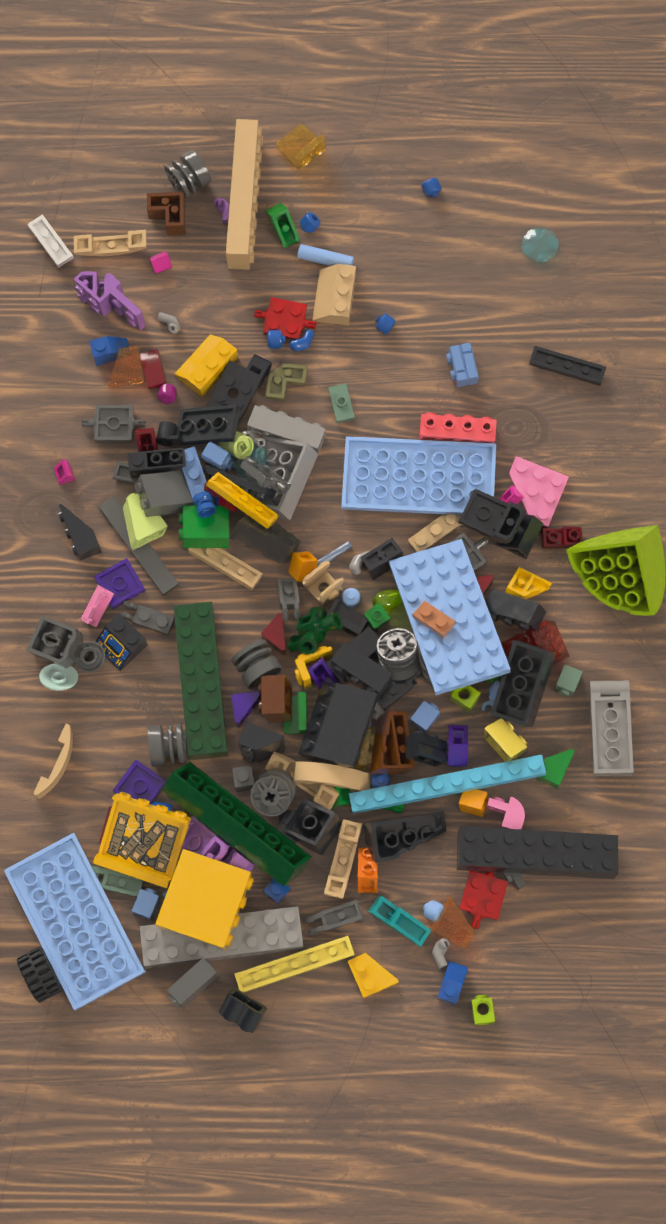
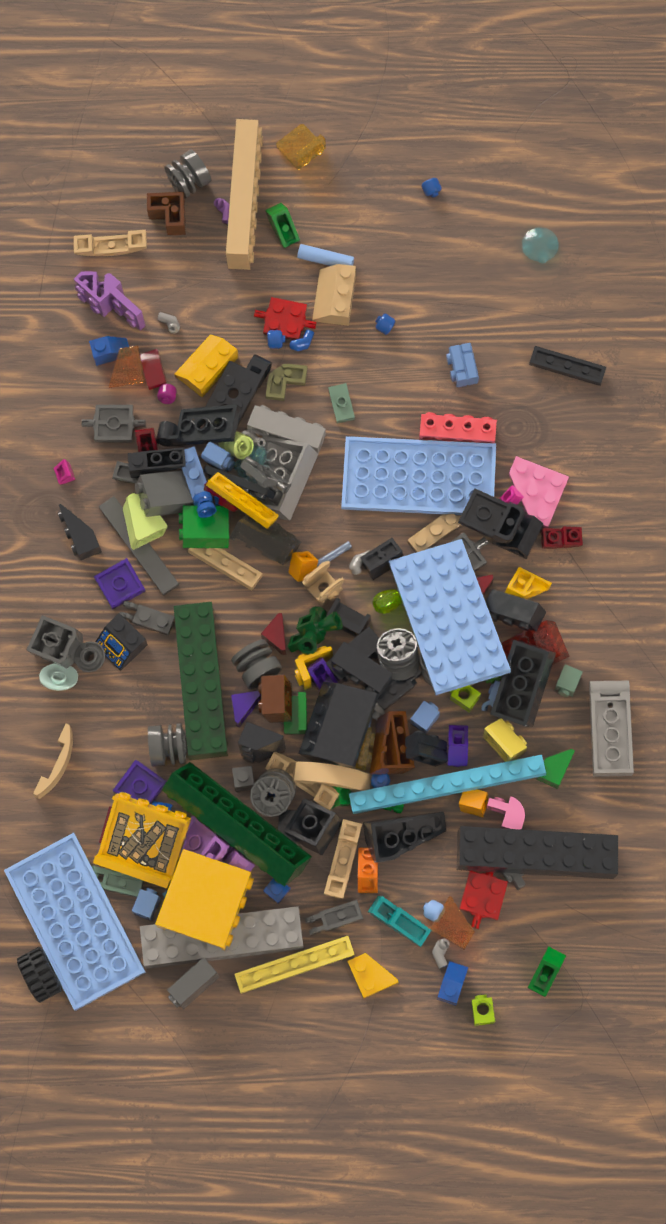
(50, 241): white plate -> none
(97, 606): bright pink hinge -> none
(160, 262): dark pink slope -> none
(242, 1010): black brick -> none
(288, 597): dark grey hinge -> none
(309, 222): blue piece -> none
(351, 598): light blue piece -> none
(377, 617): green bracket -> none
(434, 619): nougat plate -> none
(547, 971): none -> green slope
(623, 569): lime brick -> none

